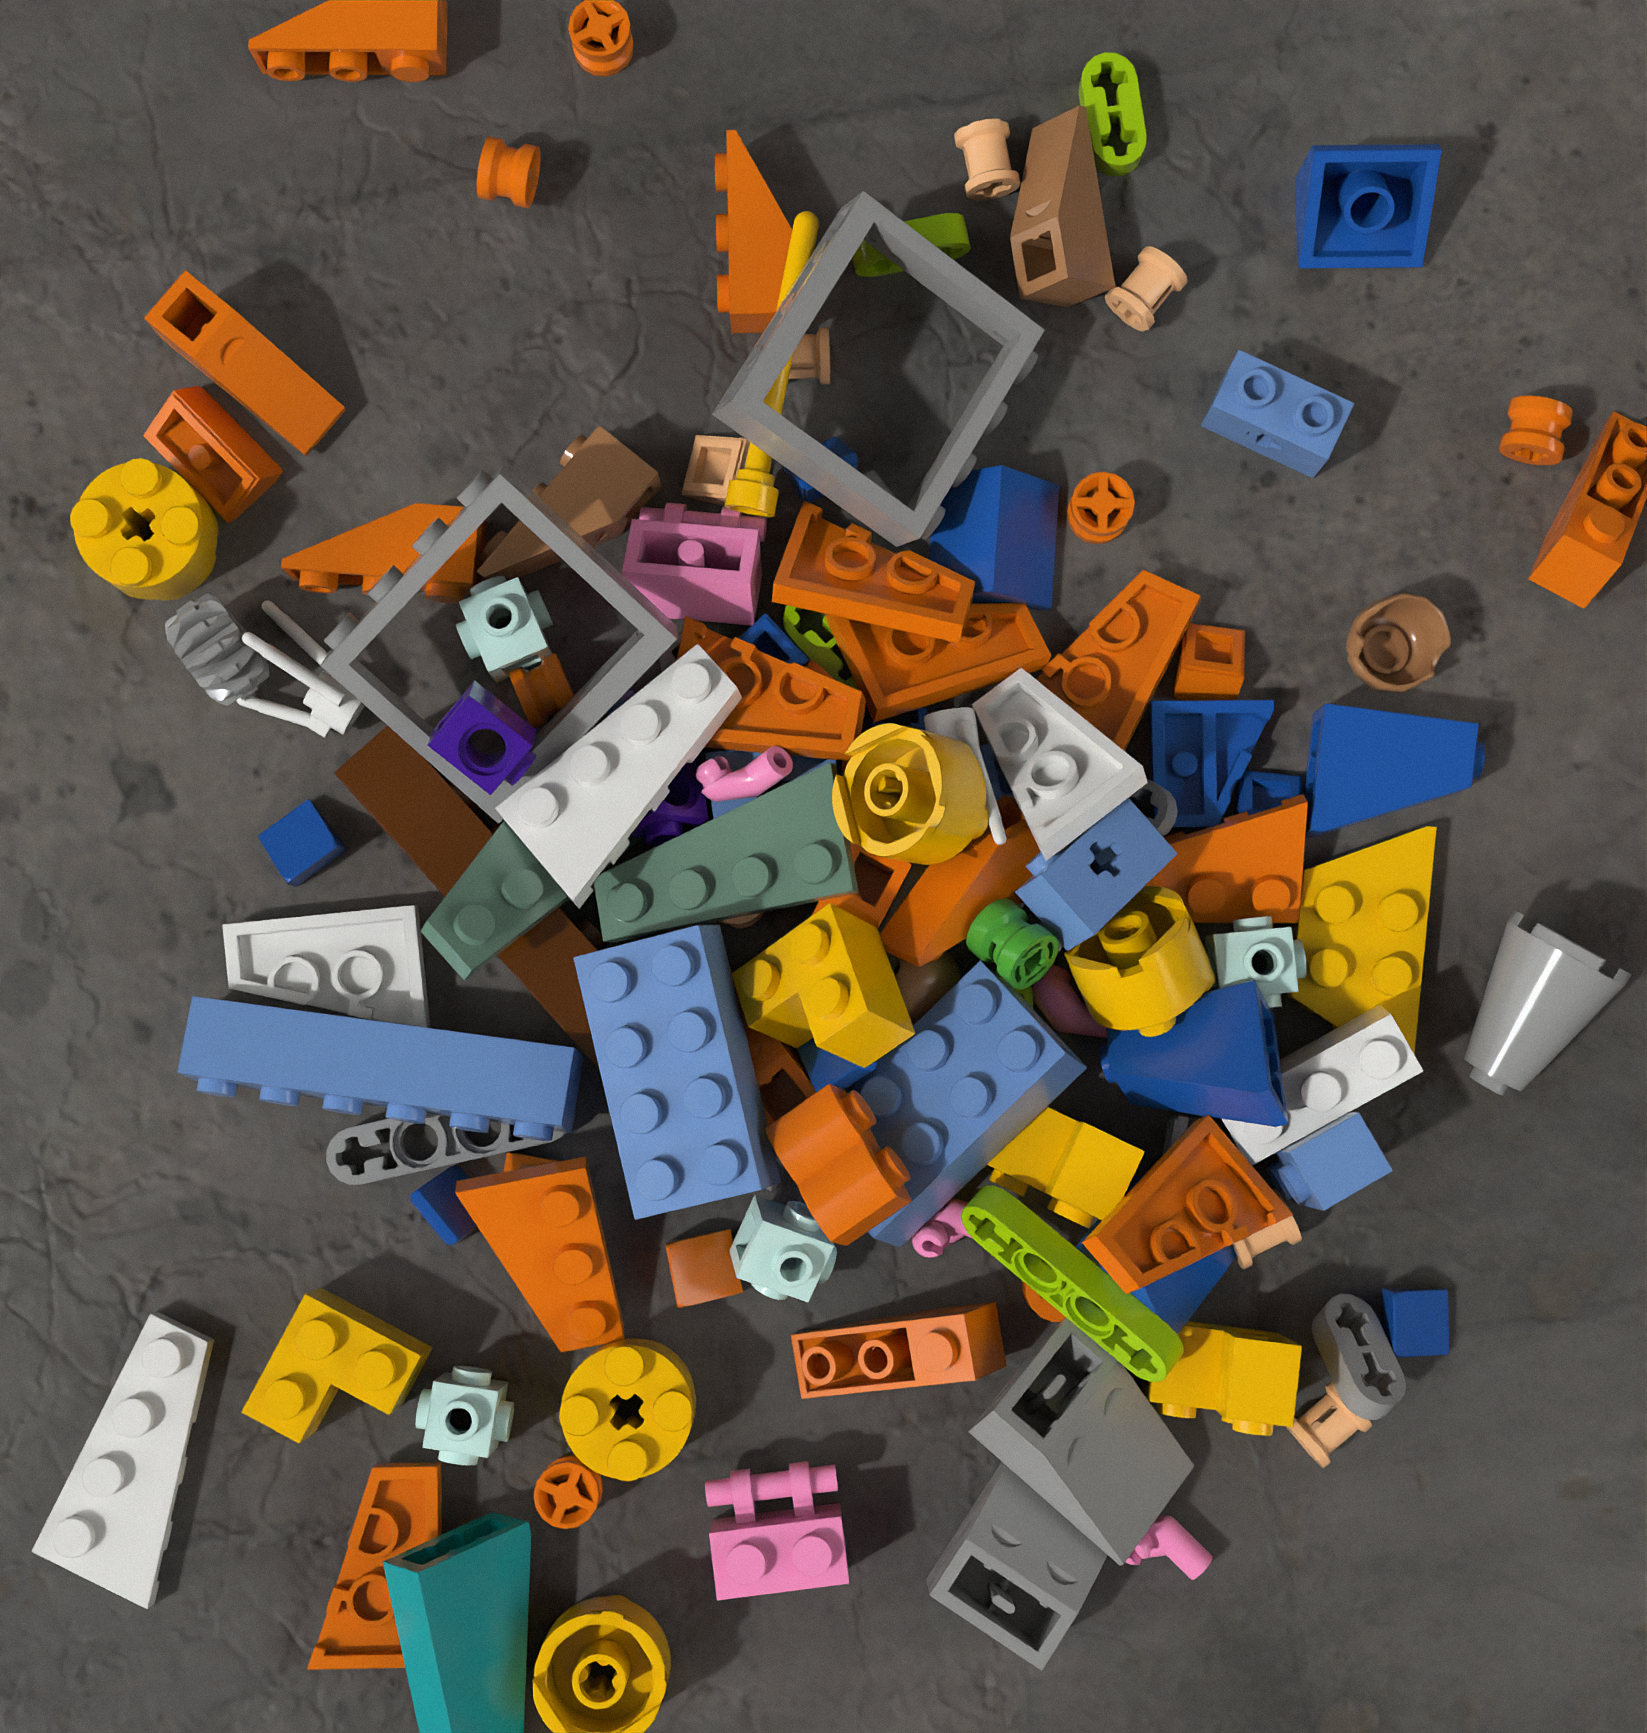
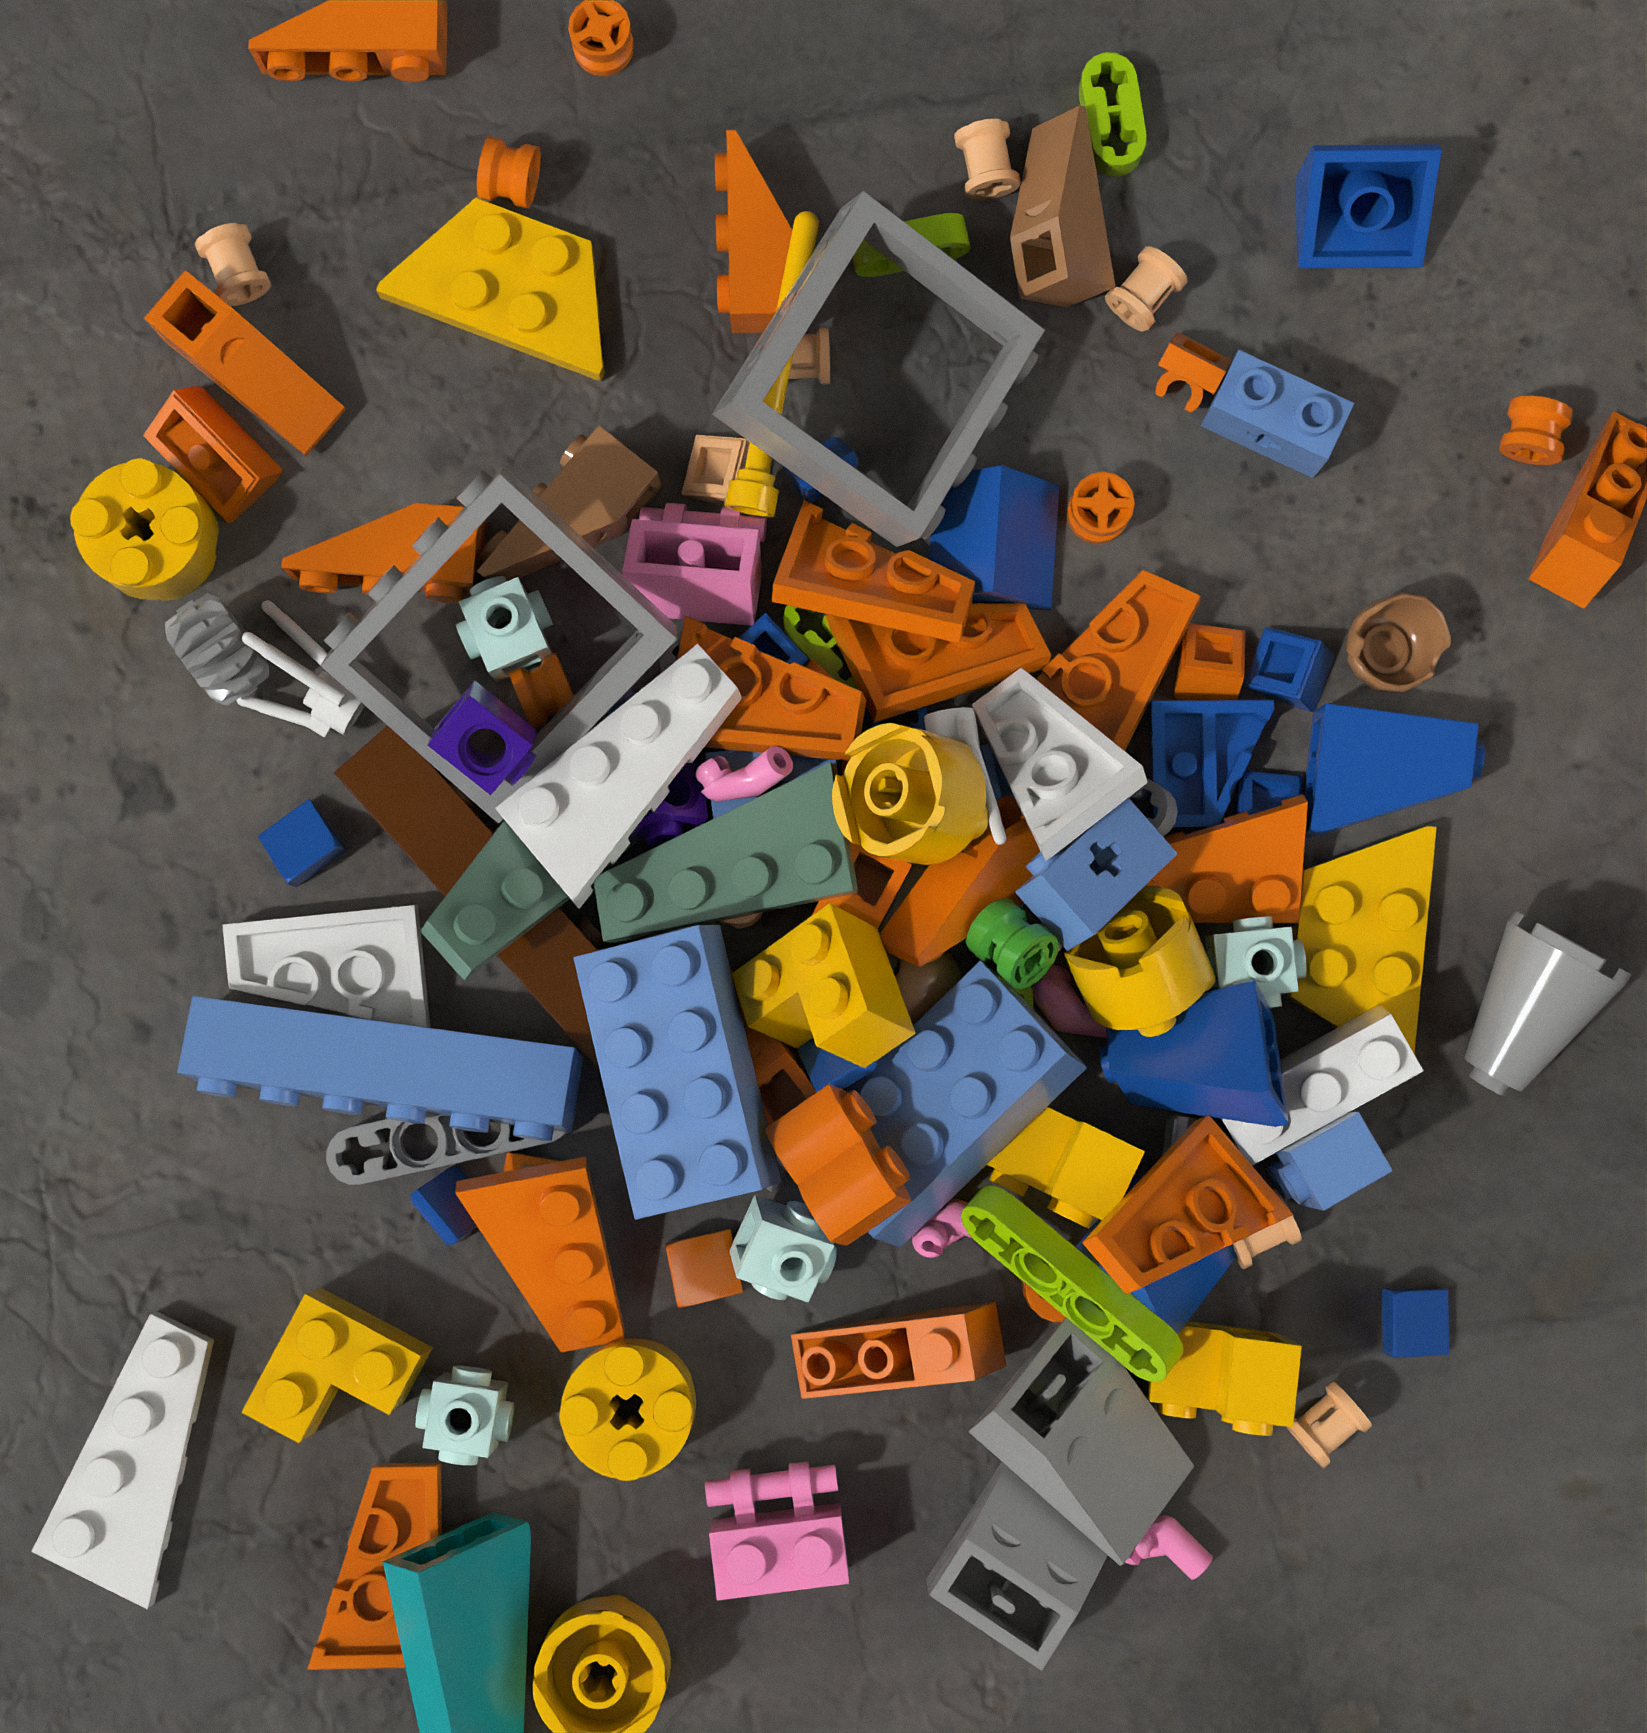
(233, 264): none -> light nougat bush
(507, 284): none -> yellow wing
(562, 1503): orange wheel -> none
(1195, 365): none -> orange tile
(1290, 668): none -> blue slope
(1358, 1357): light grey beam -> none

